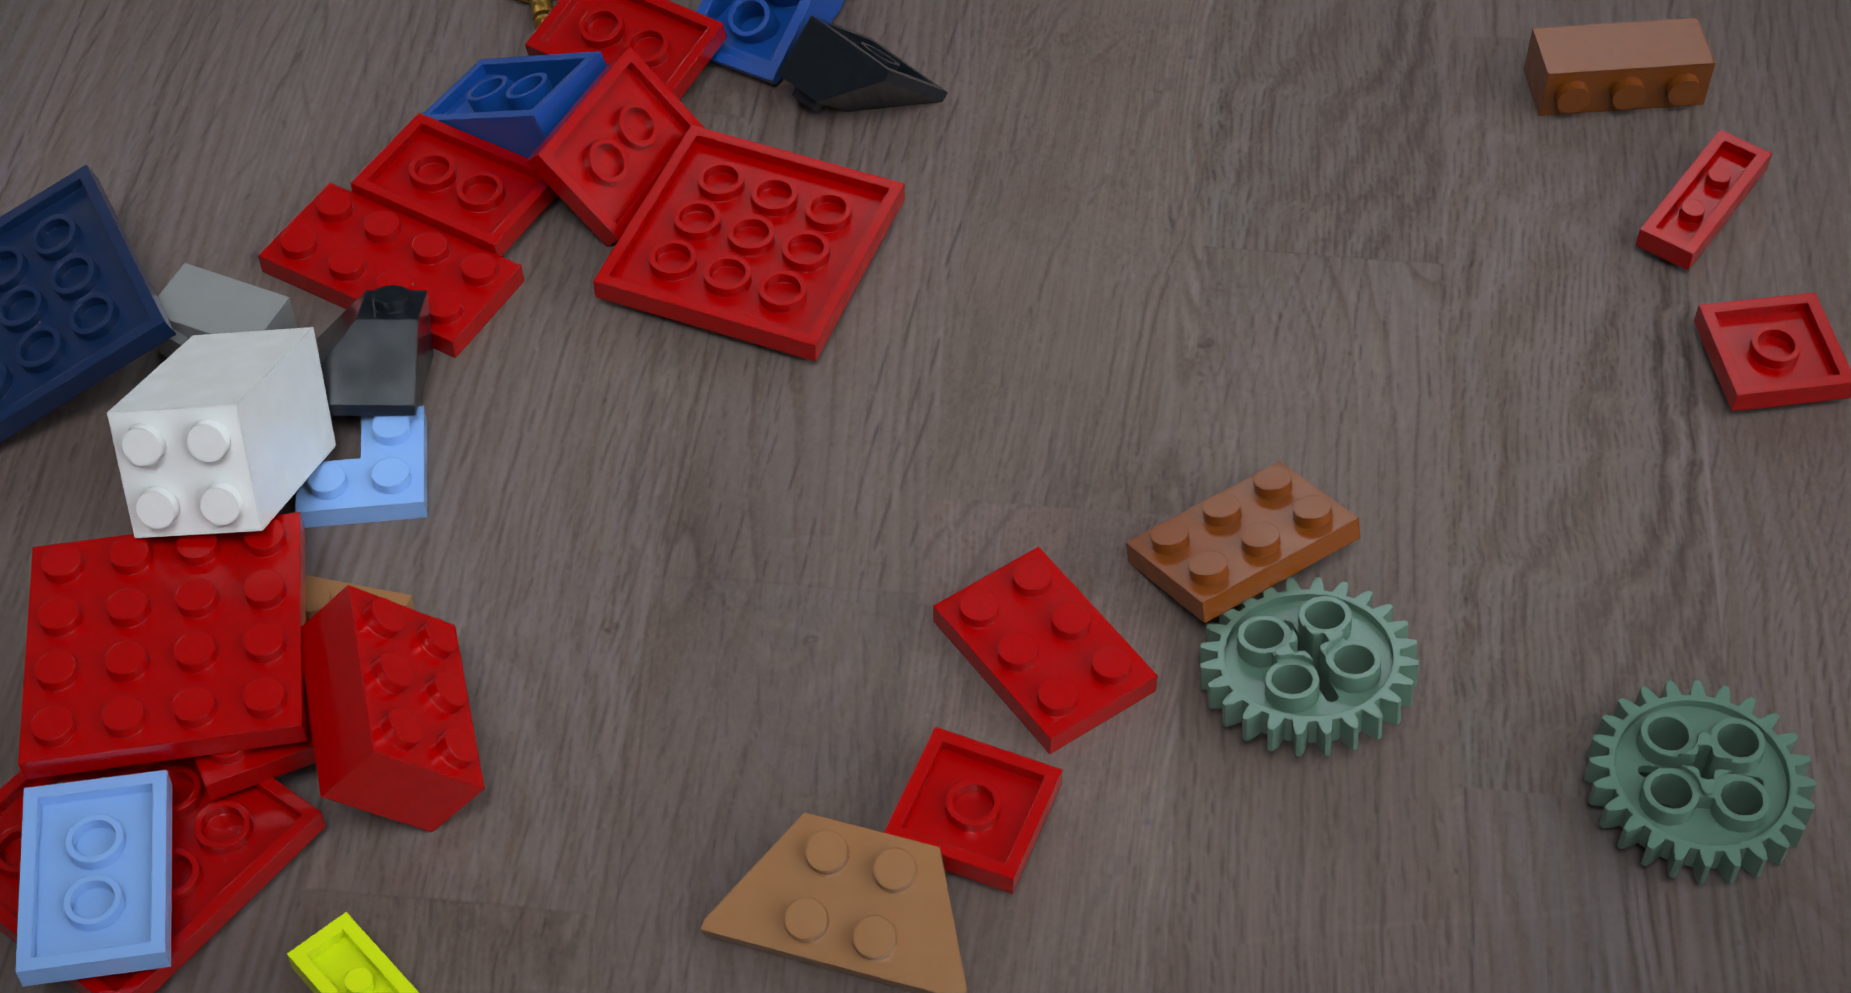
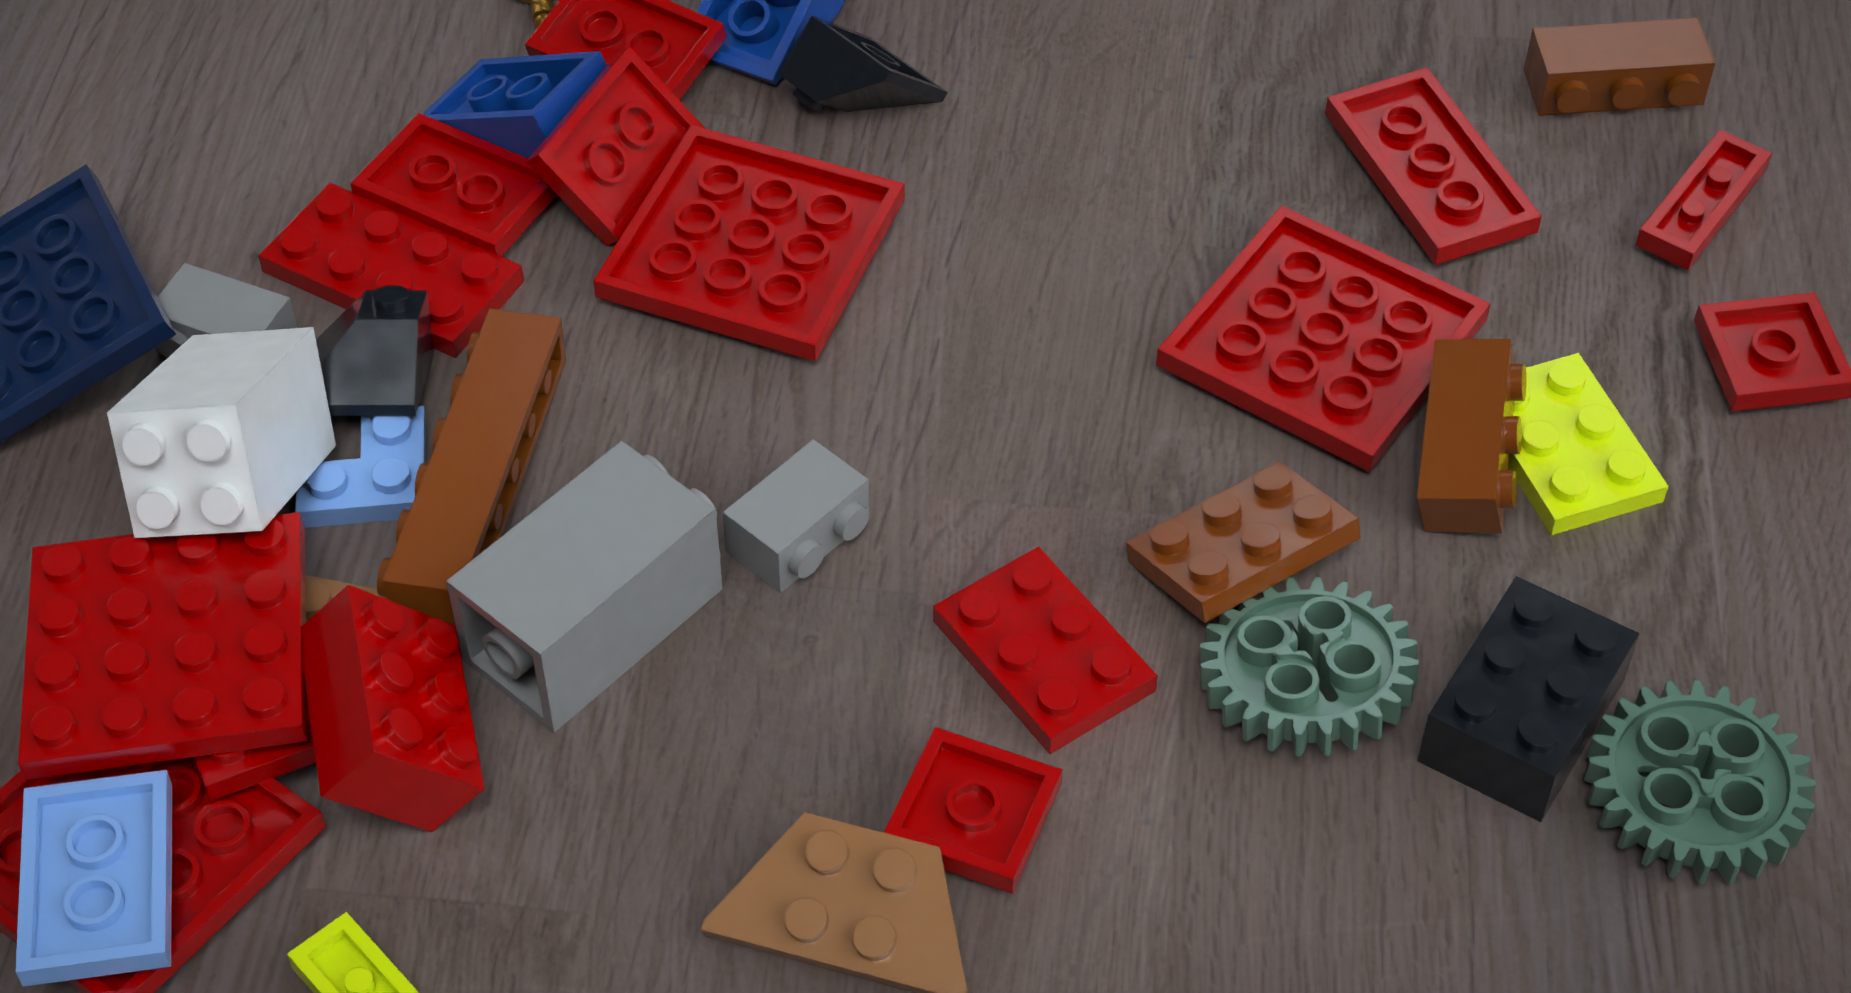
(476, 458): none -> dark orange brick
(587, 584): none -> light grey brick
(797, 516): none -> light grey brick
(1321, 336): none -> red plate
(1432, 165): none -> red plate
(1470, 436): none -> dark orange brick
(1527, 698): none -> black brick
(1578, 451): none -> neon yellow plate

